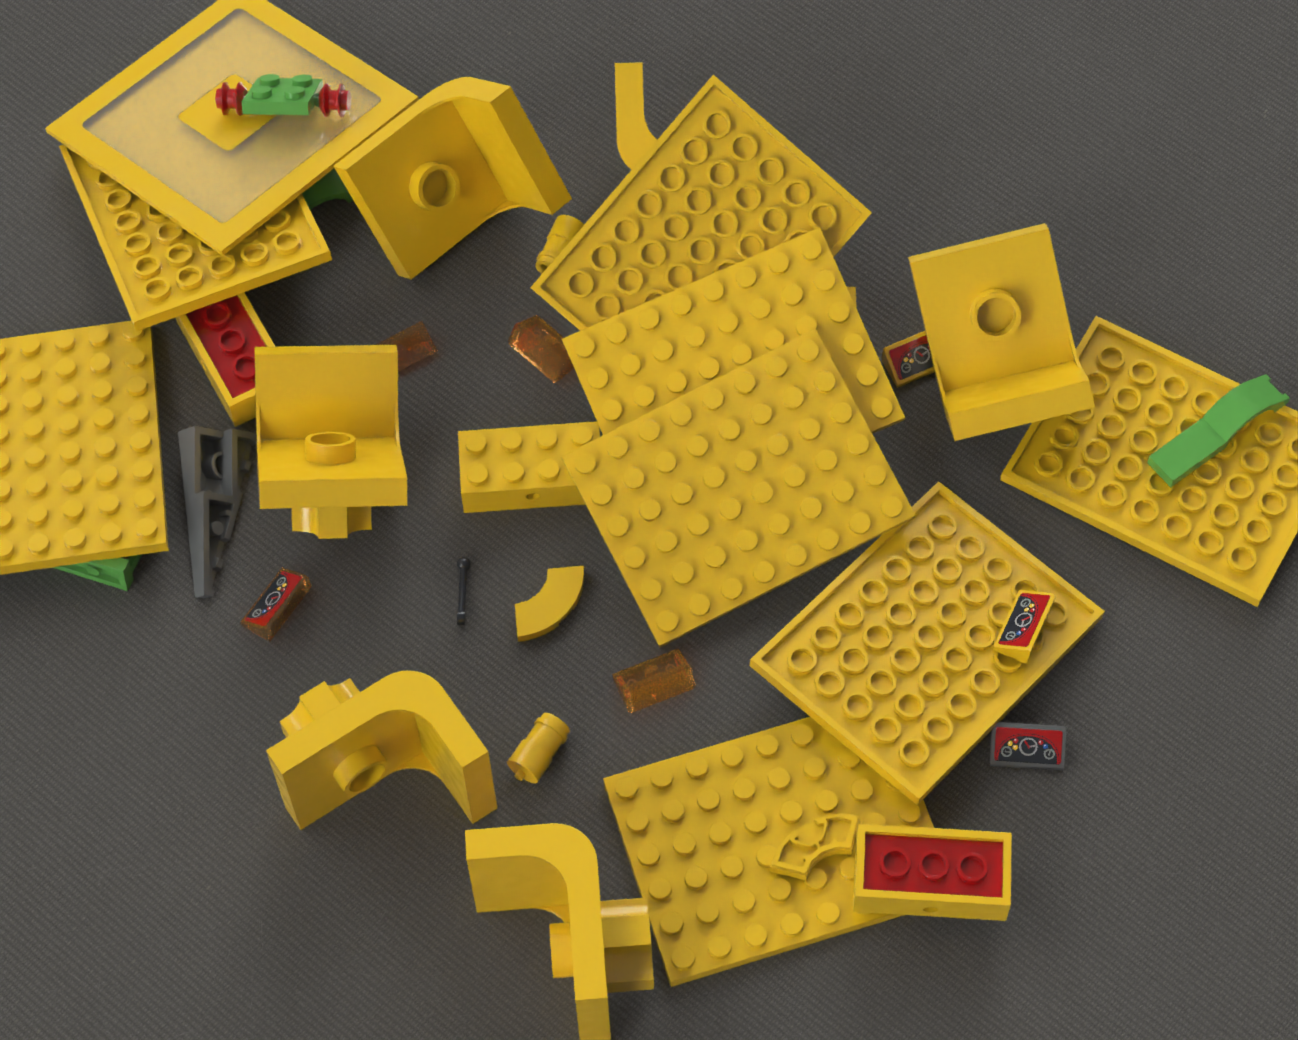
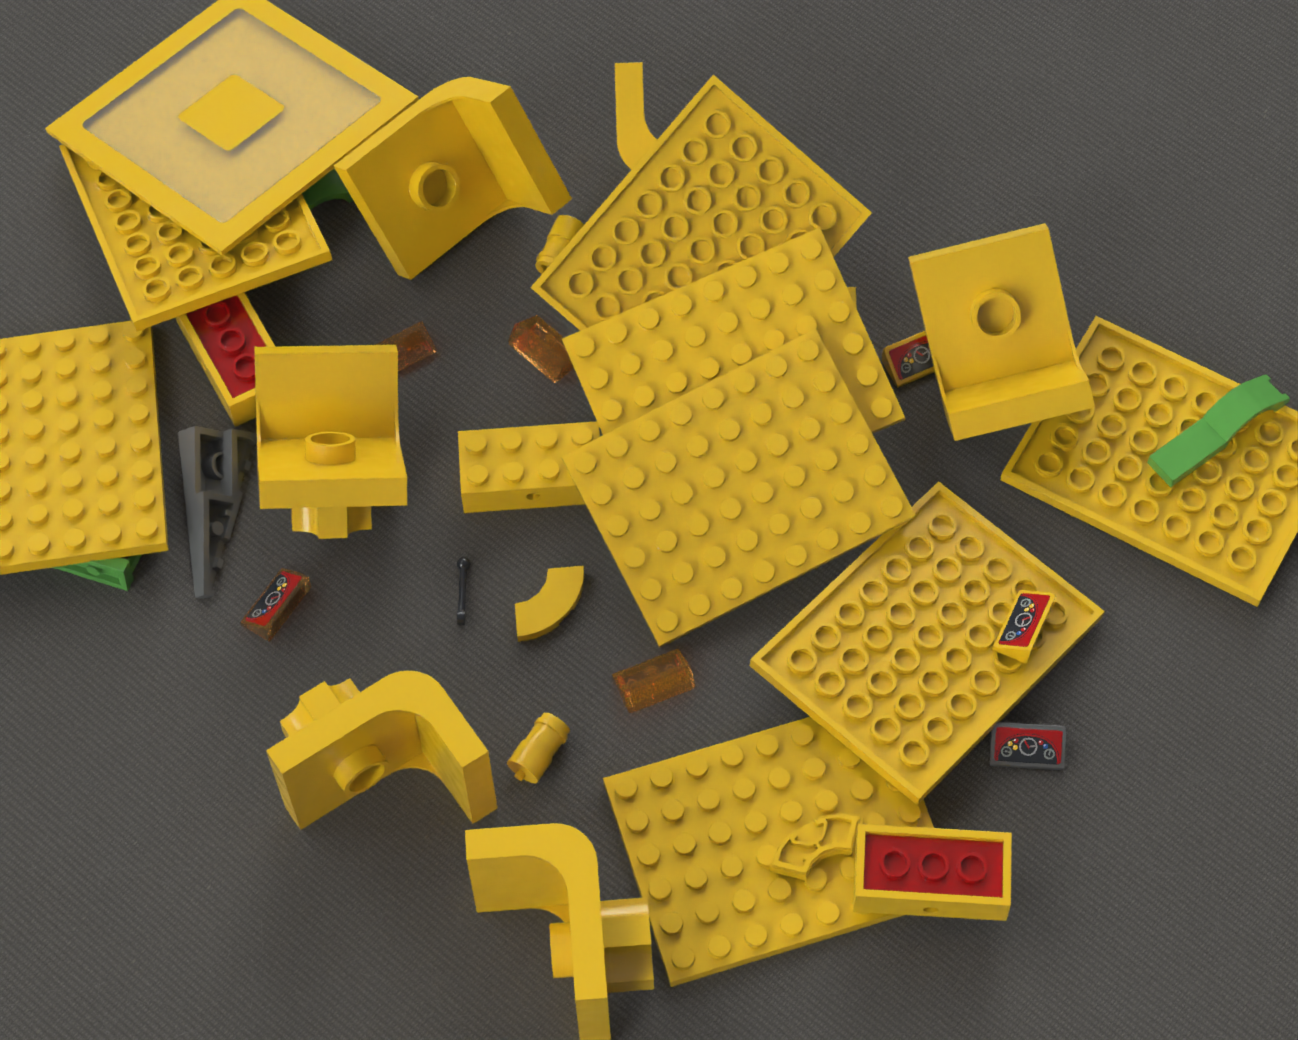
(283, 96): bright green plate -> none

